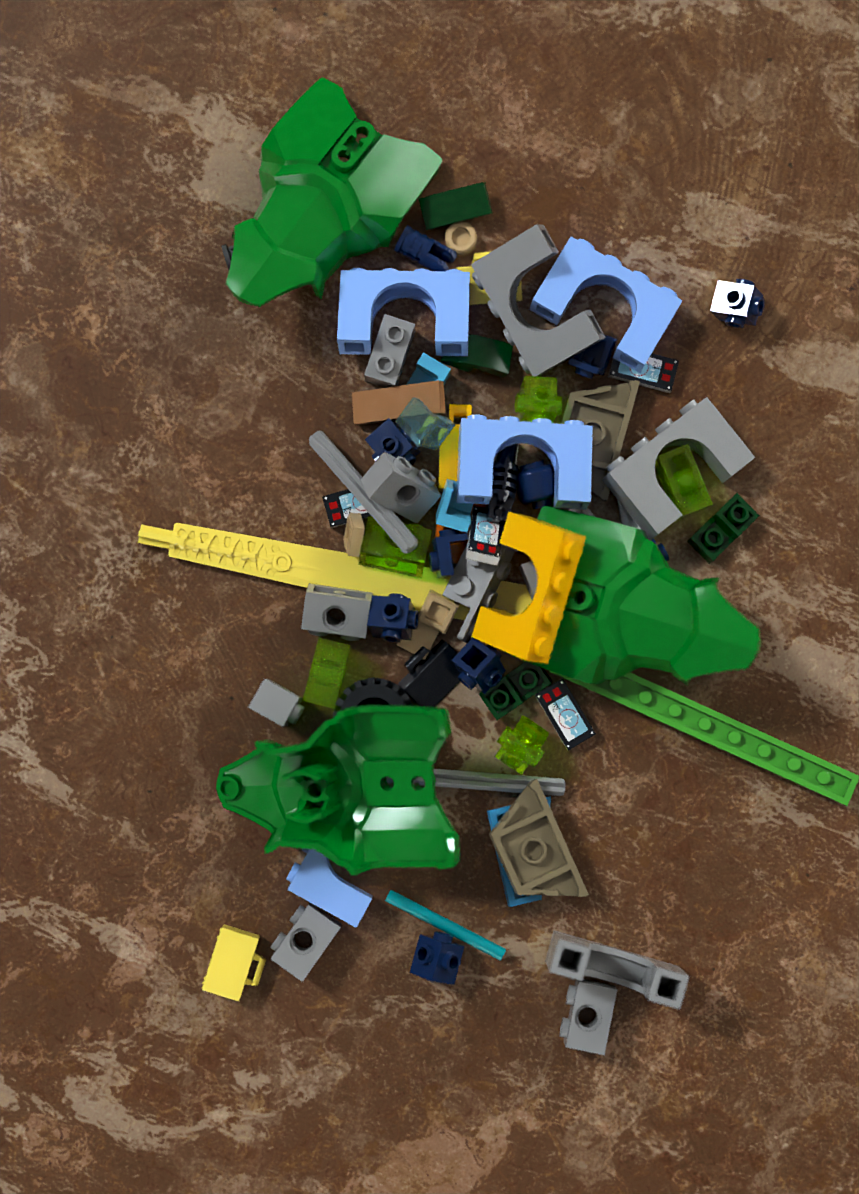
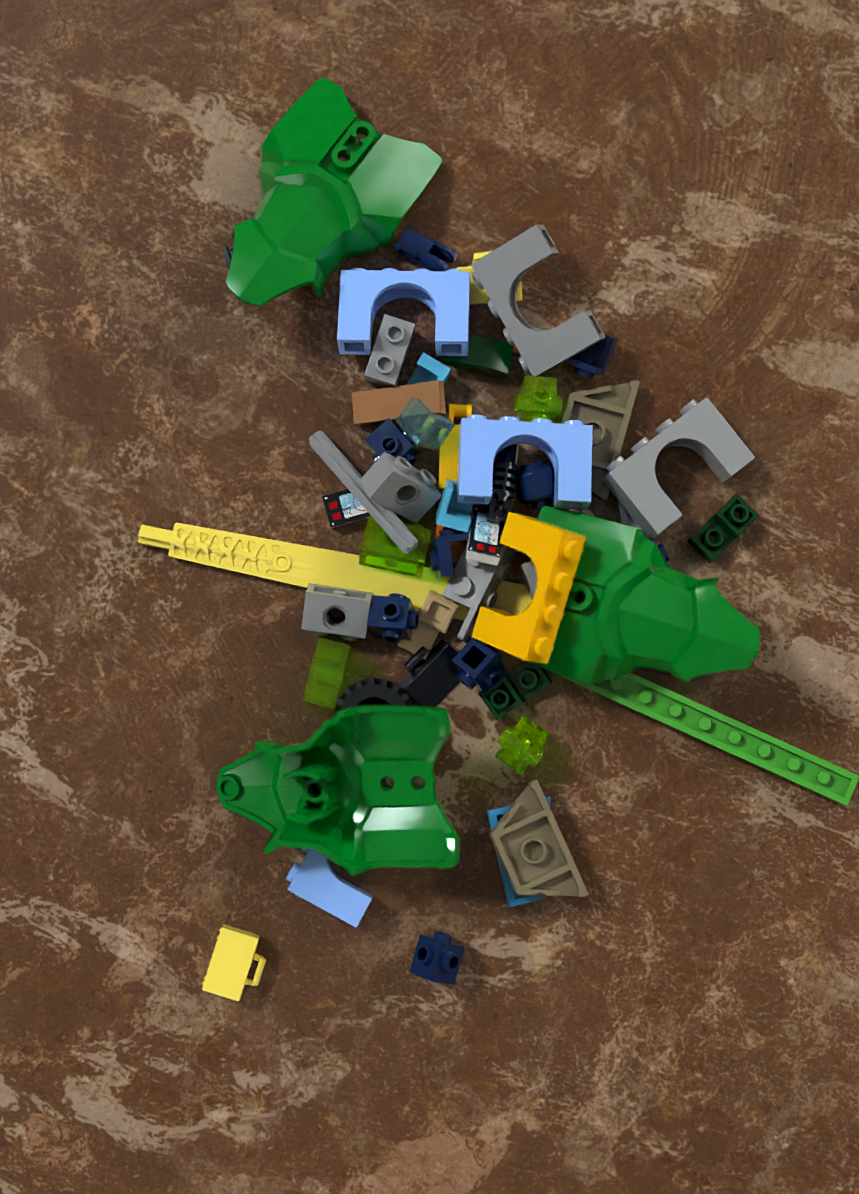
(277, 703): light grey brick -> none
(301, 960): light grey brick -> none
(354, 534): tan tile -> none
(445, 925): teal bar -> none
(455, 206): dark green slope -> none
(461, 238): tan tile -> none
(492, 781): light grey axle -> none
(565, 714): tile -> none
(583, 267): light blue arch -> none
(594, 1035): light grey brick -> none
(651, 977): light grey arch -> none
(657, 373): tile -> none
(683, 481): clear neon green brick -> none
(737, 303): brick -> none

